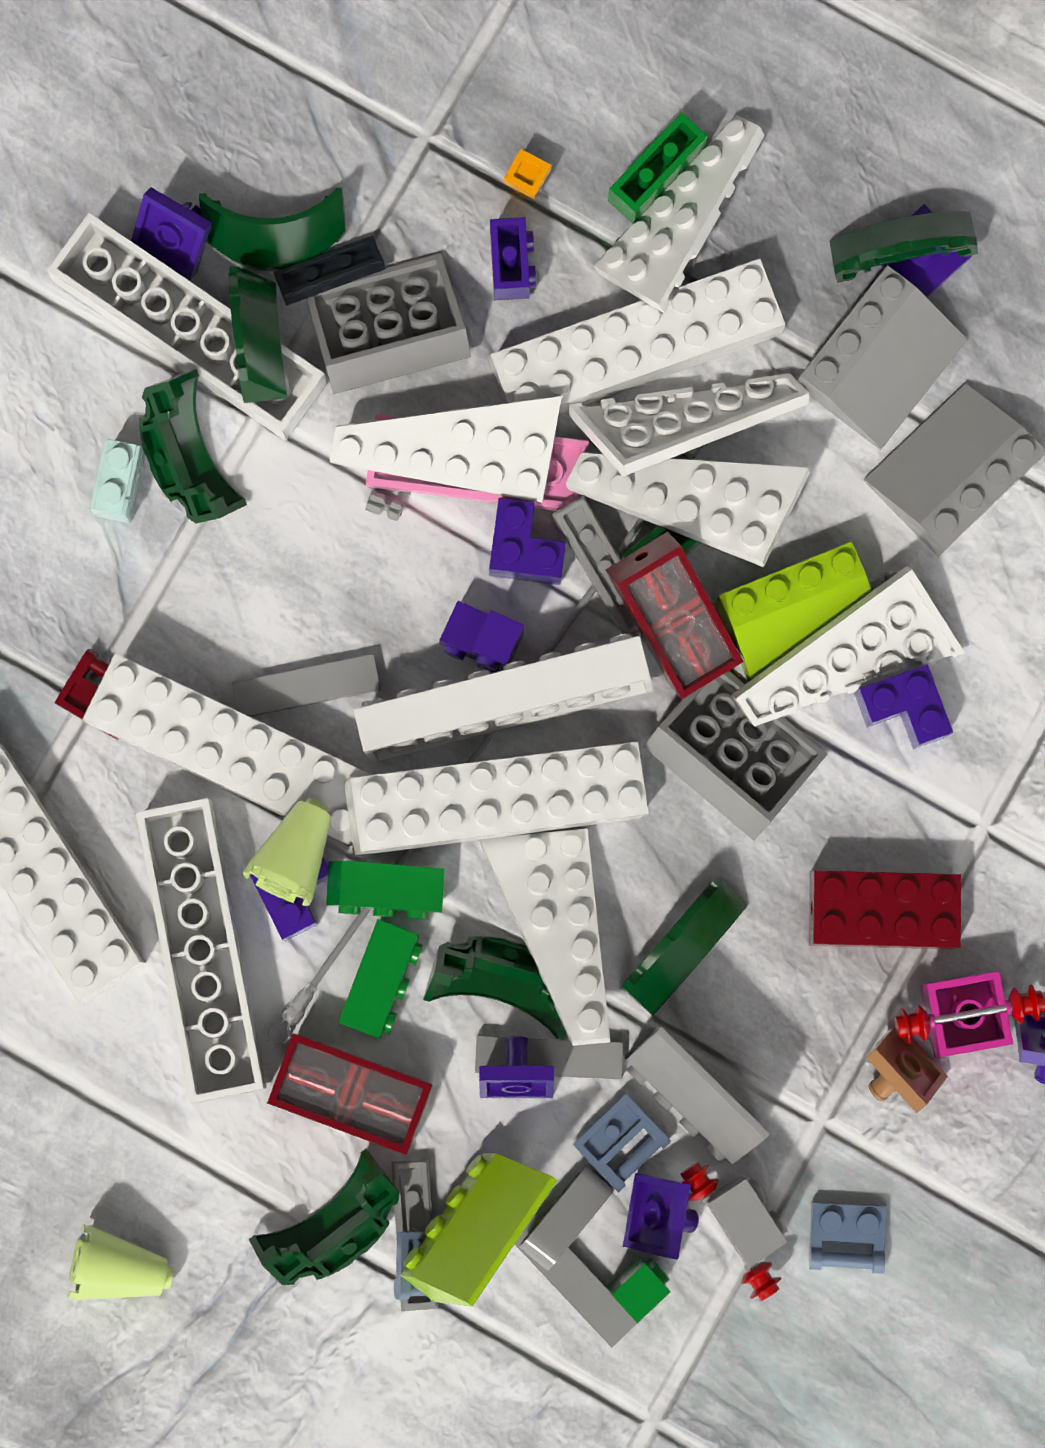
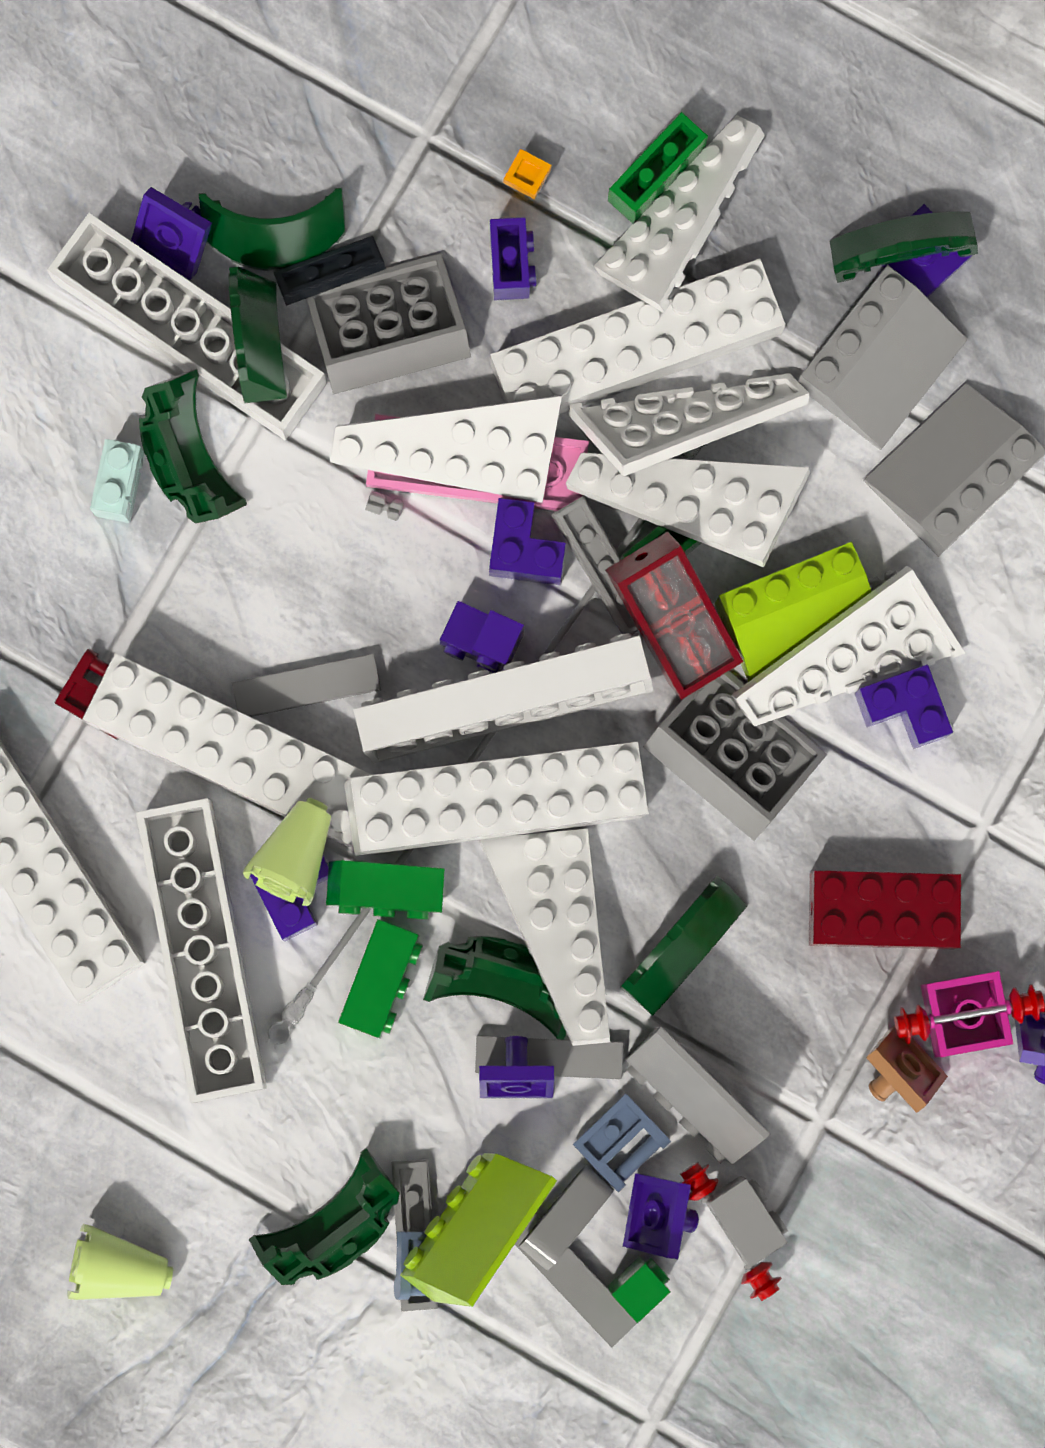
(350, 1093): clear brick -> none
(847, 1224): sand blue plate -> none

